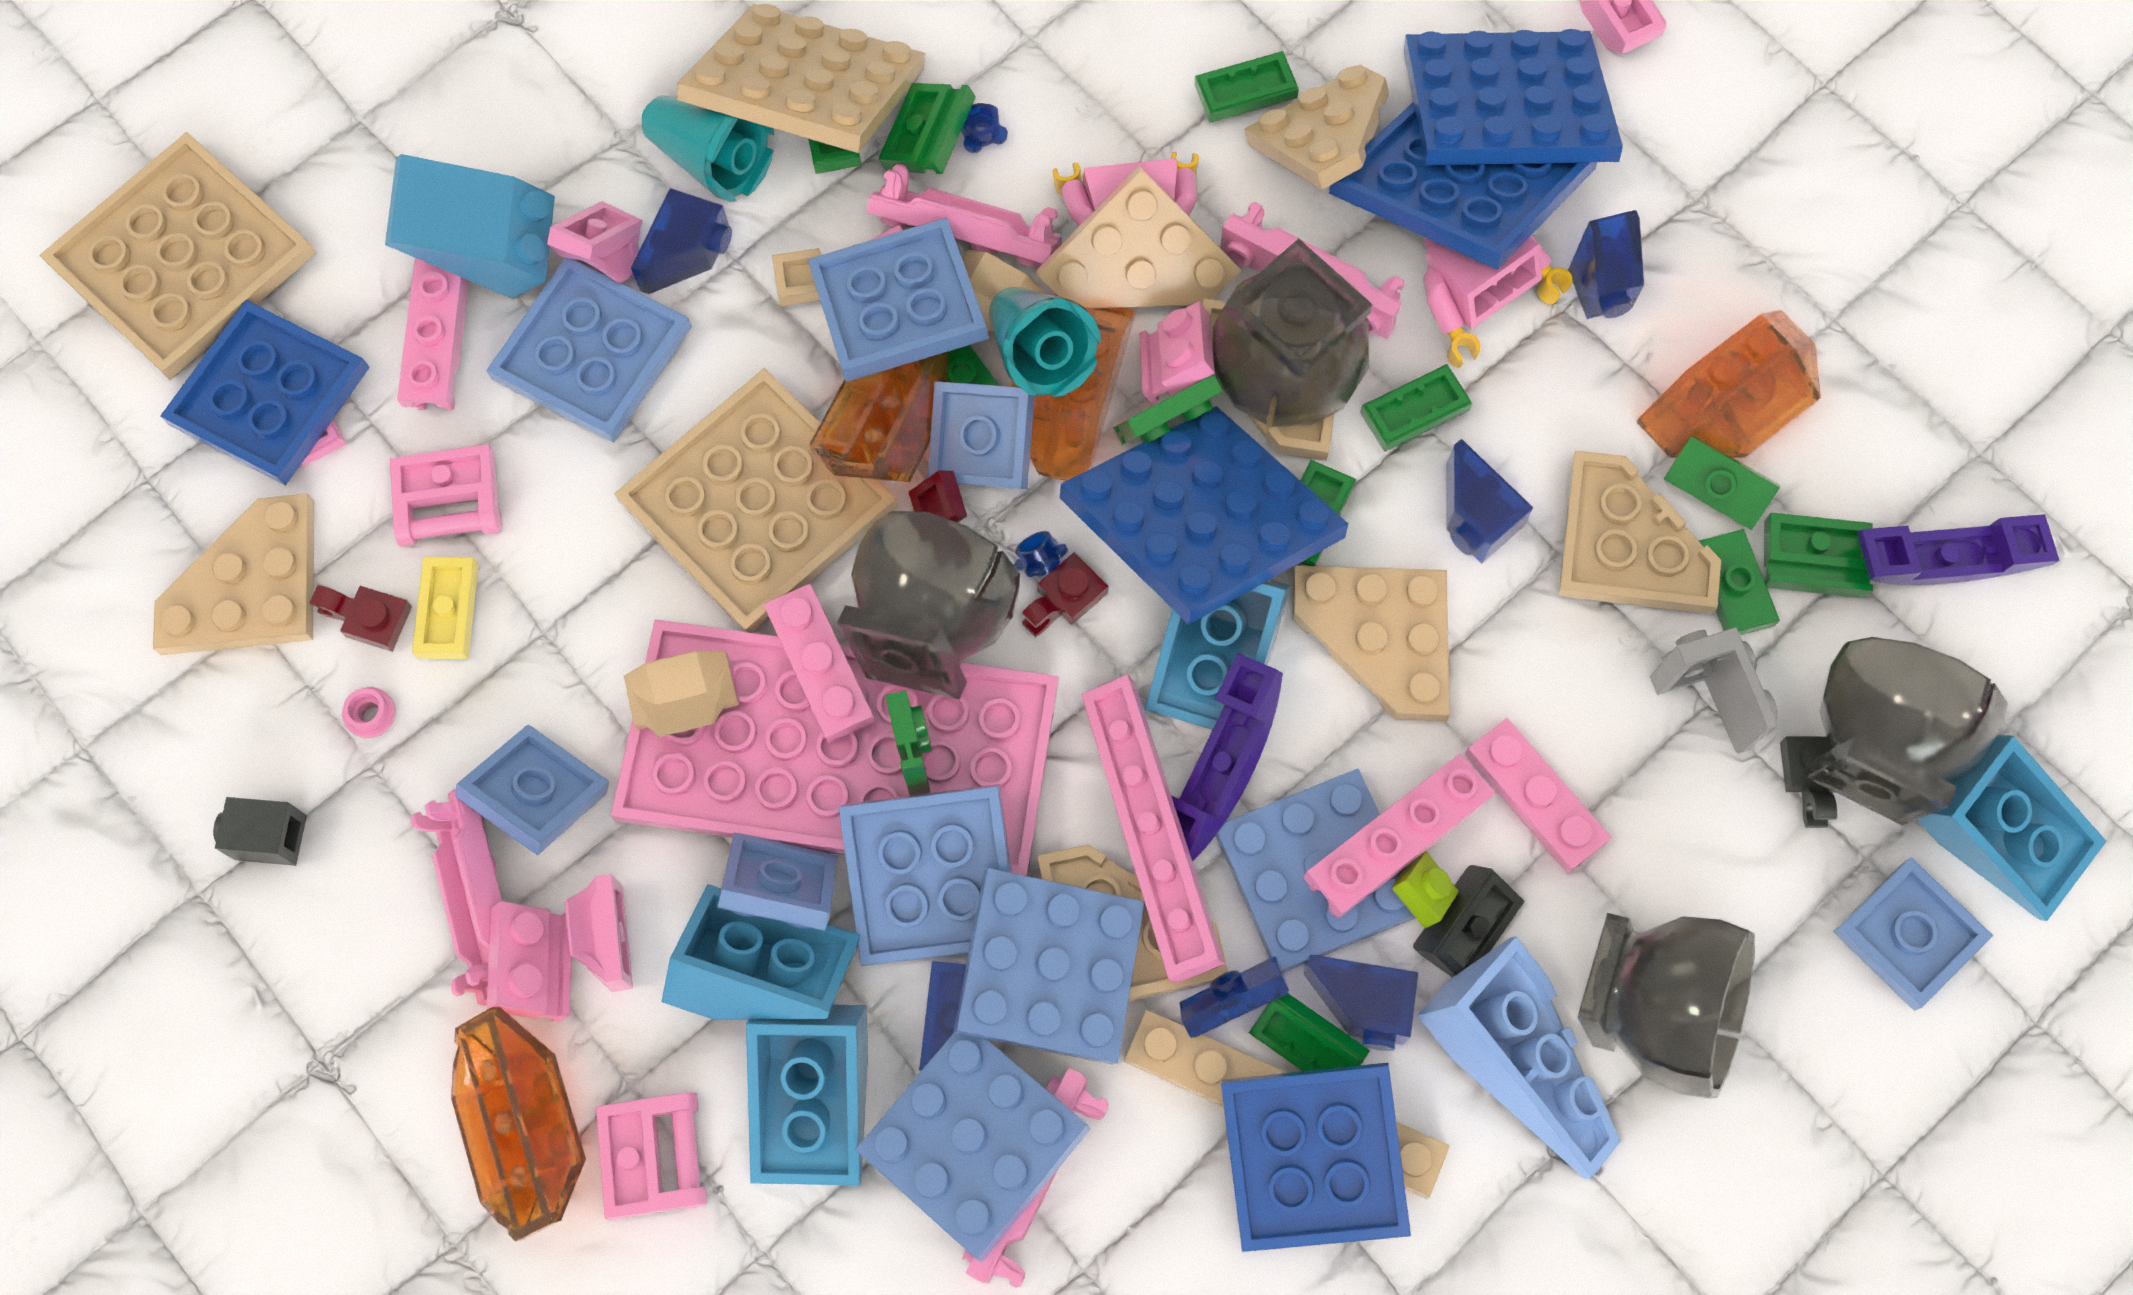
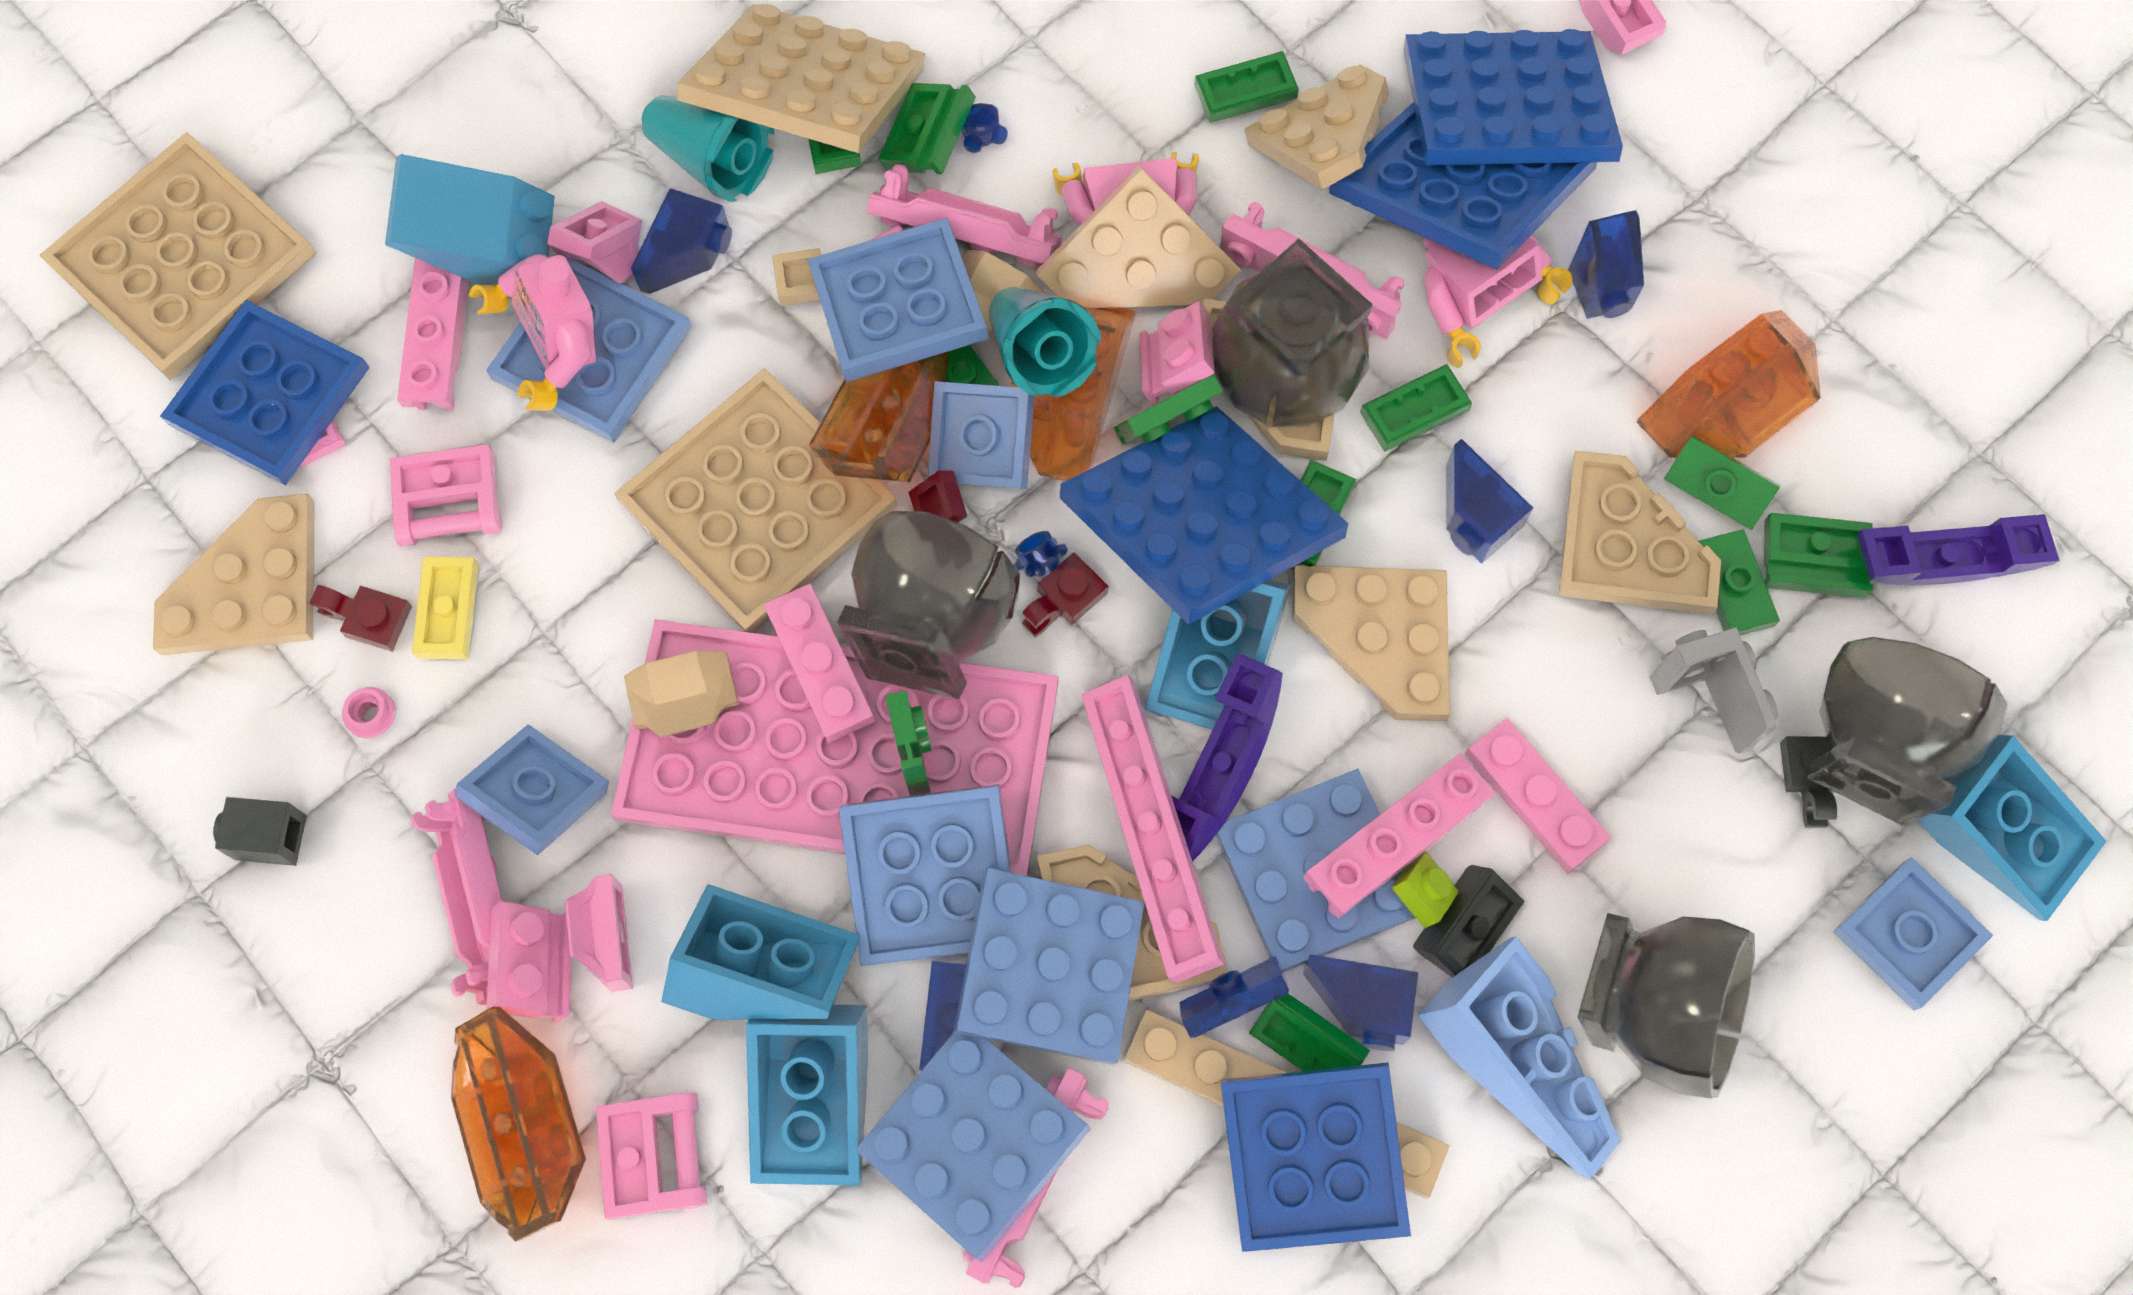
(554, 317): none -> bright pink torso
(778, 882): medium blue plate -> none

